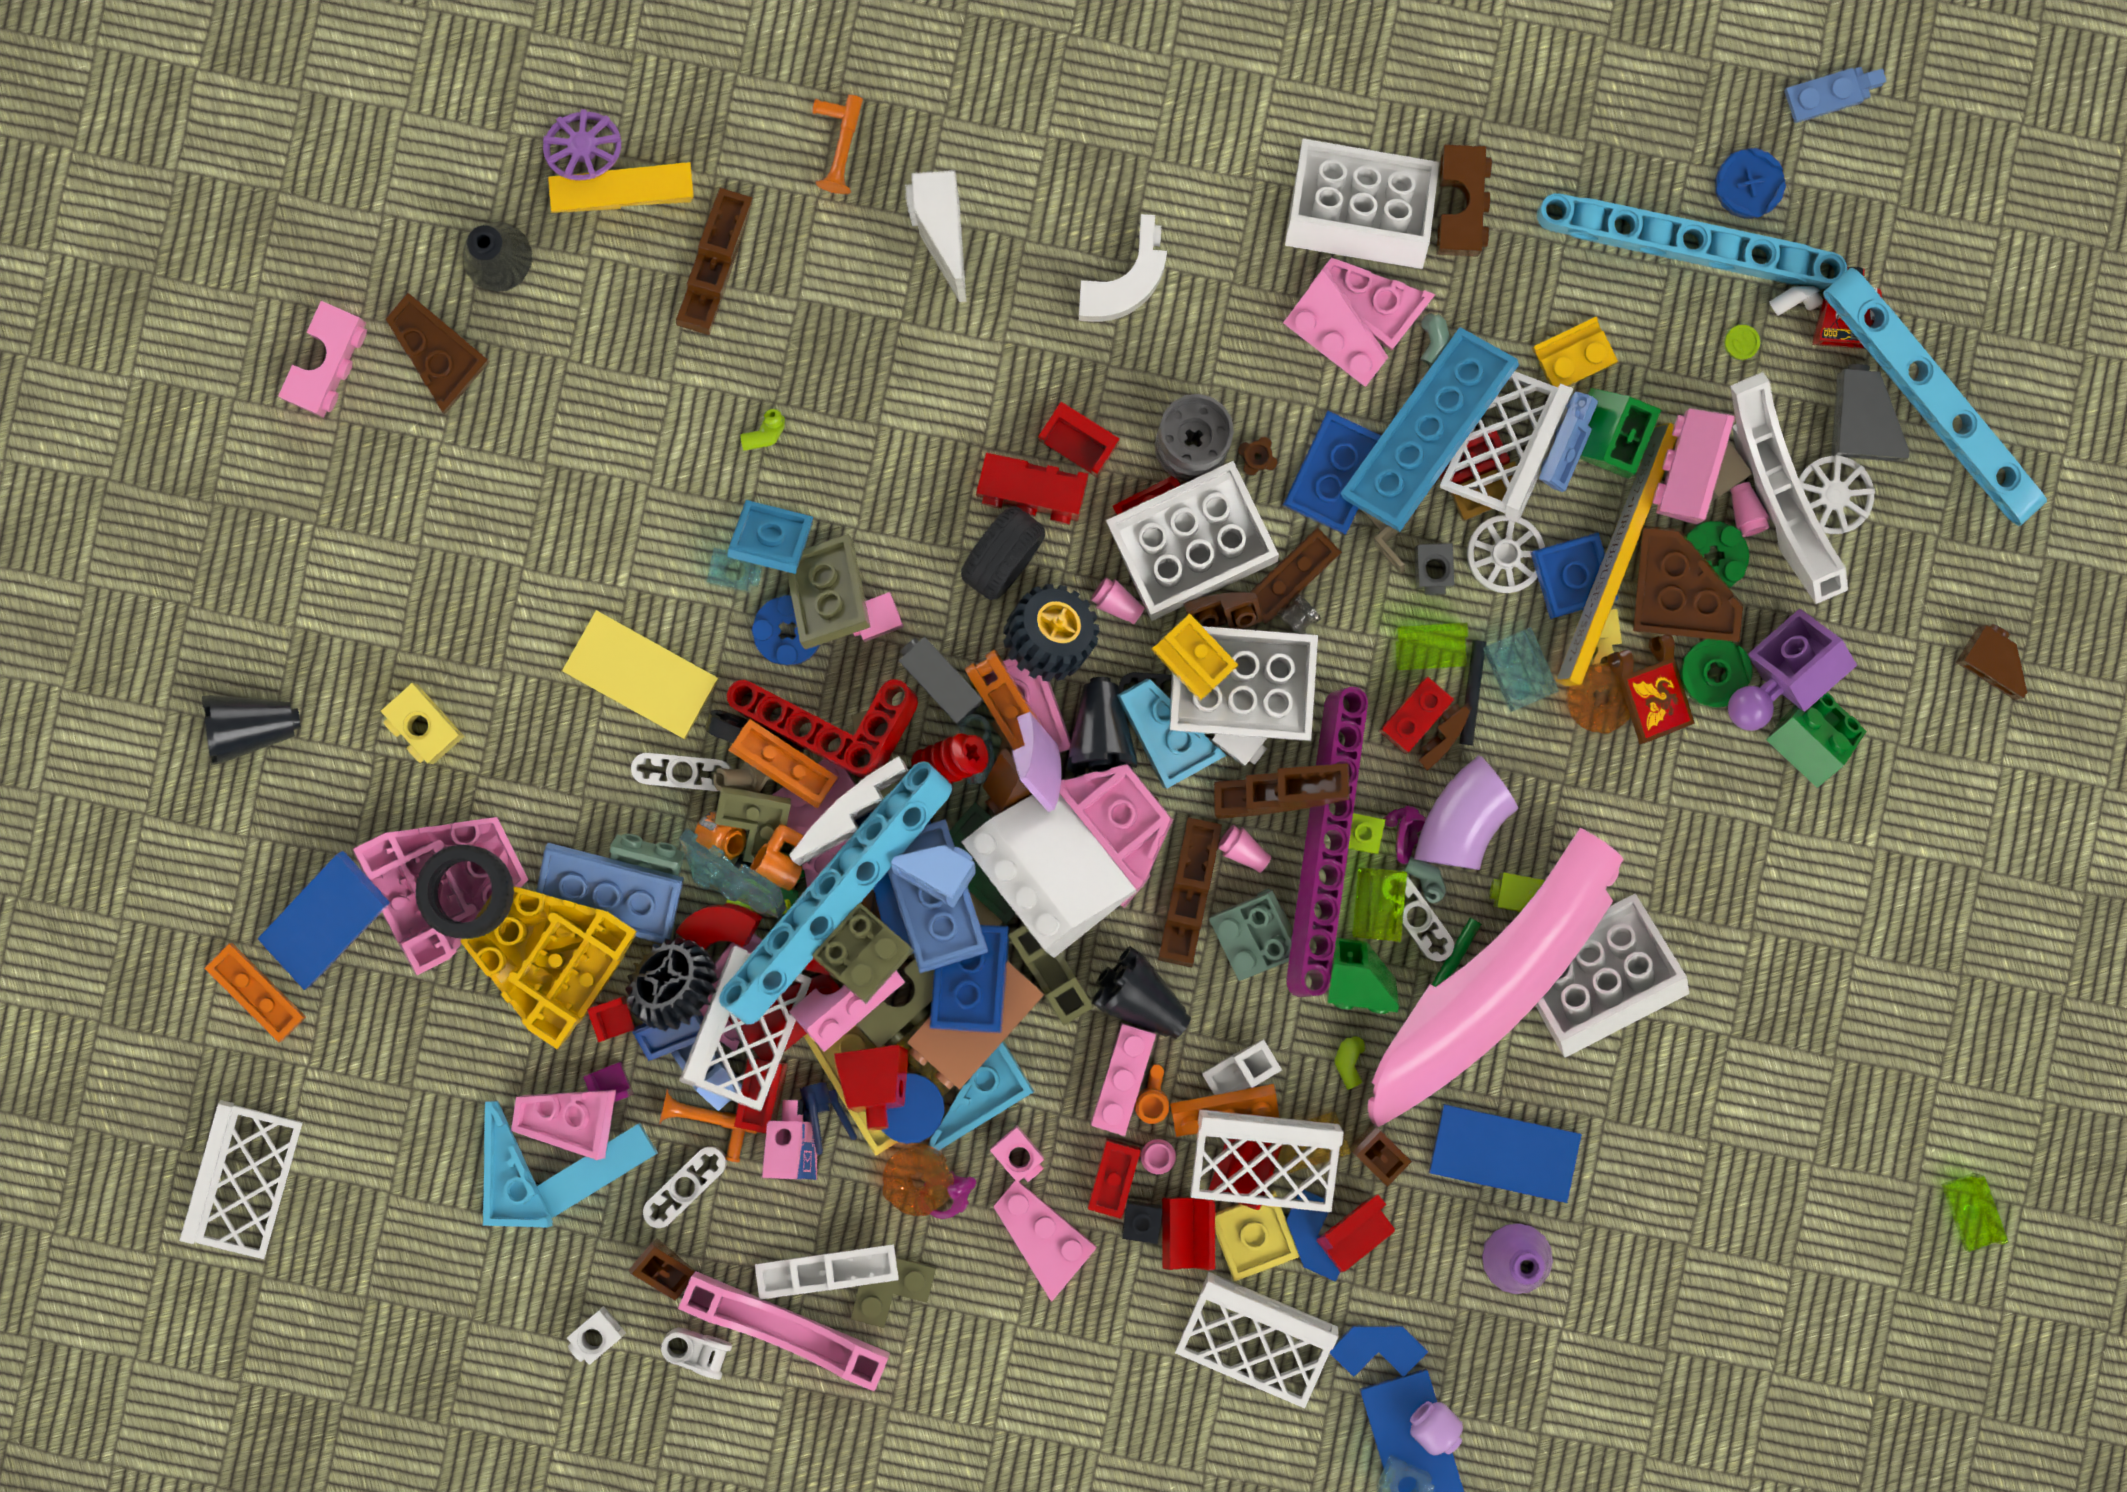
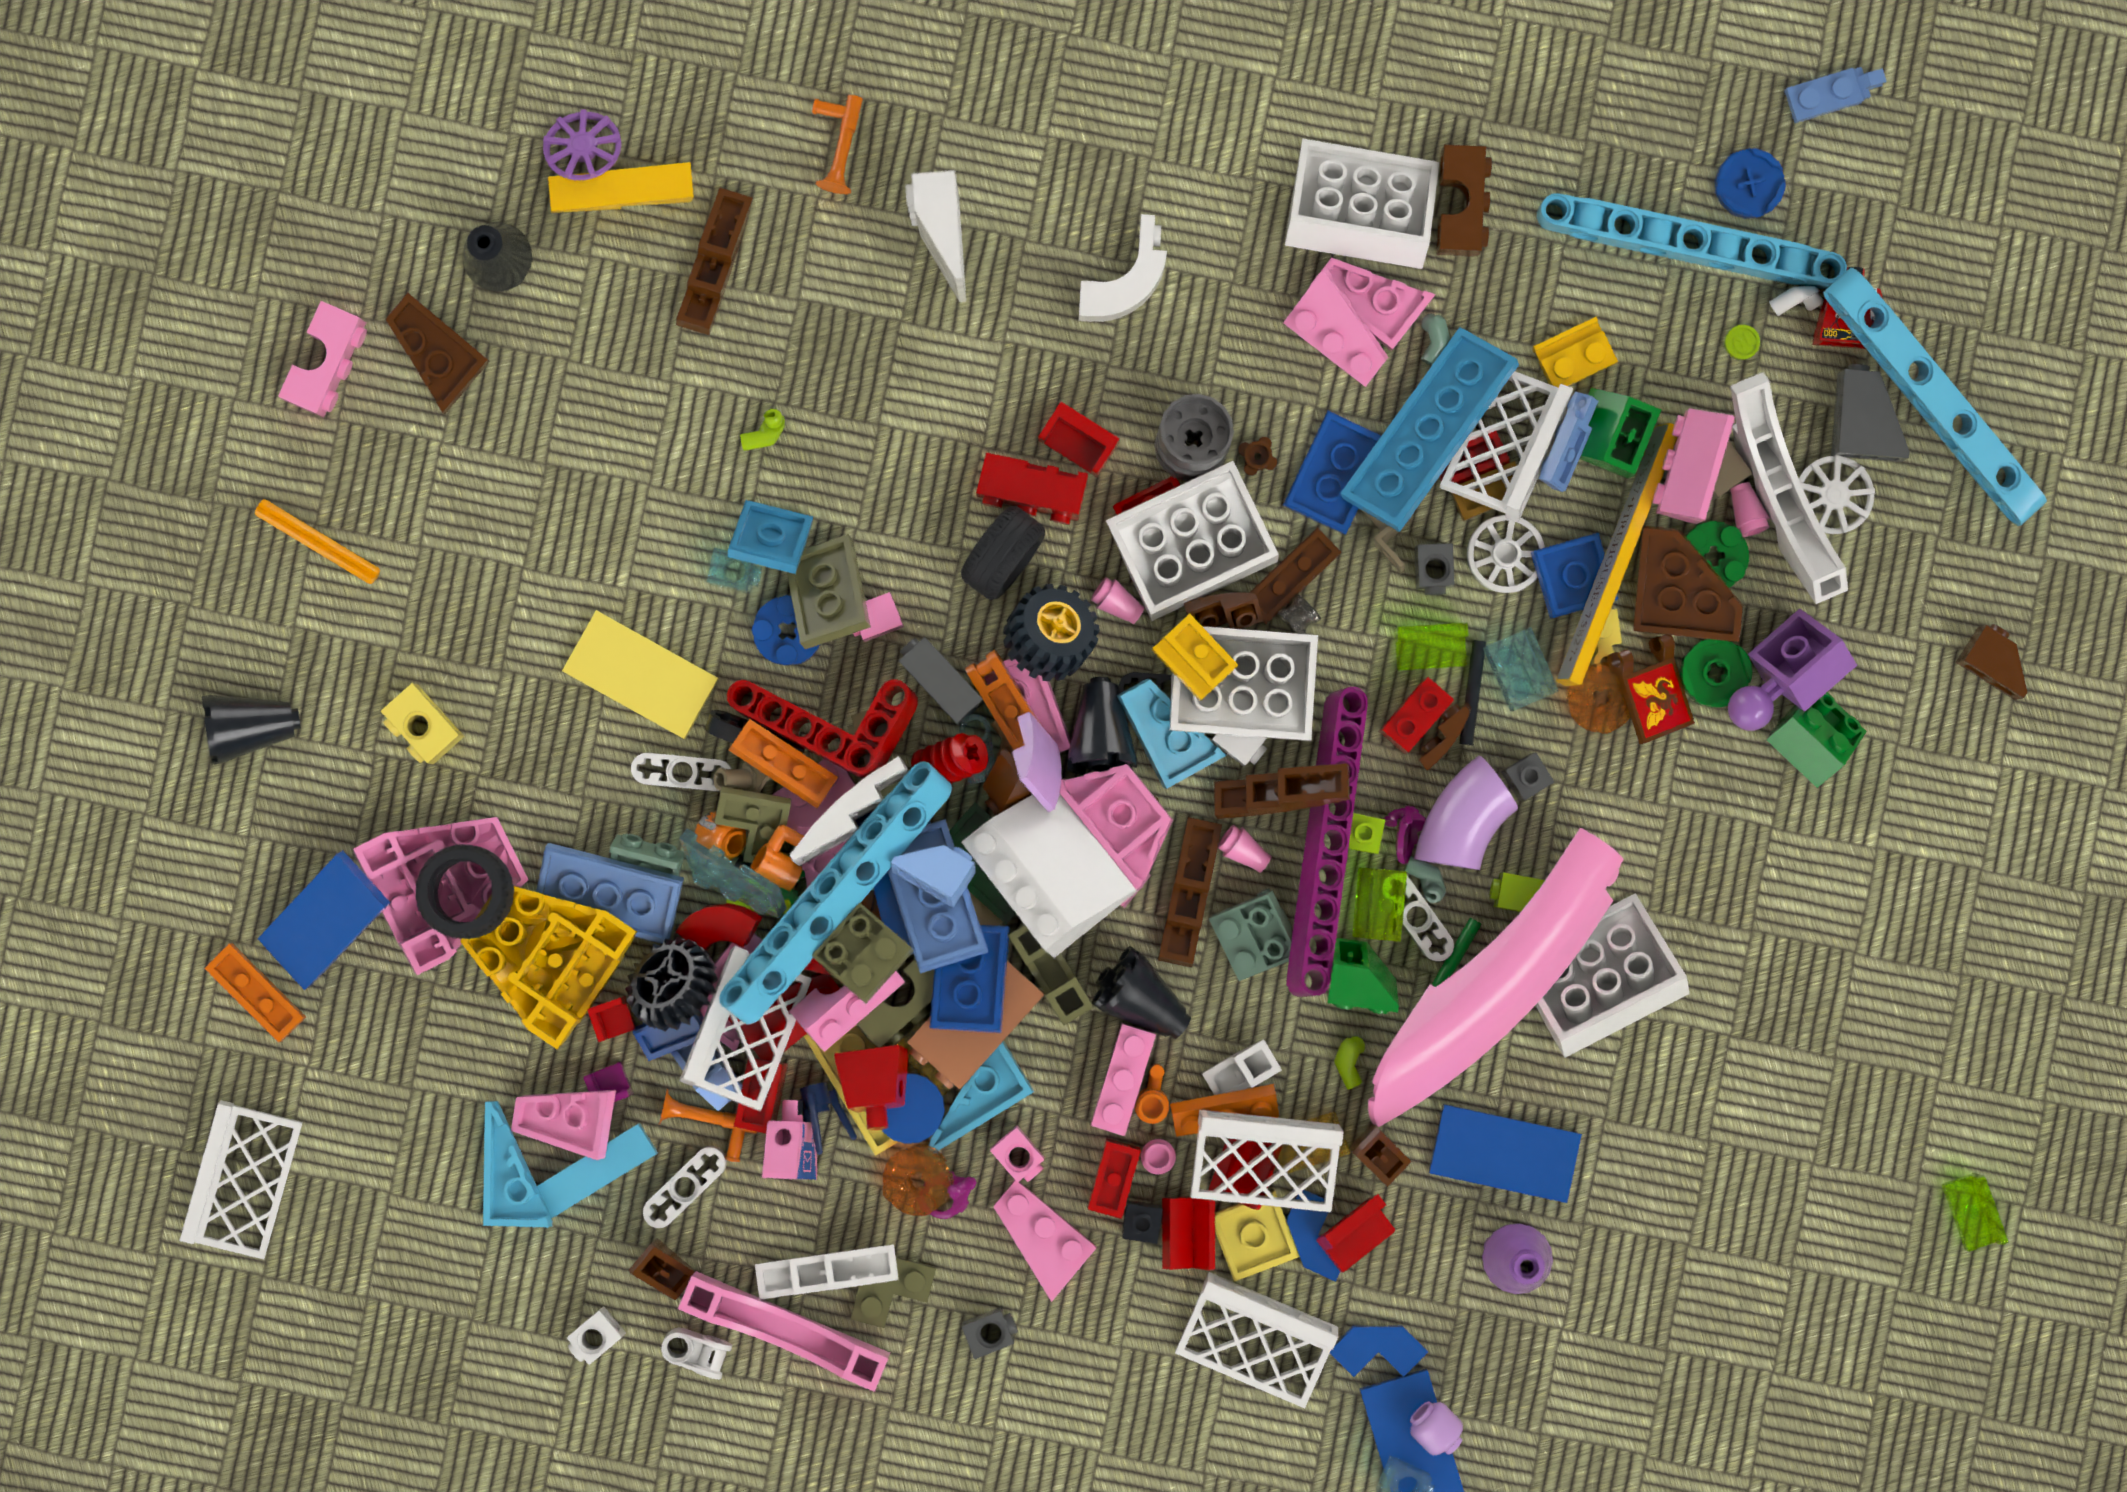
(317, 541): none -> light orange axle
(981, 1346): none -> dark grey brick
(1527, 776): none -> dark grey brick

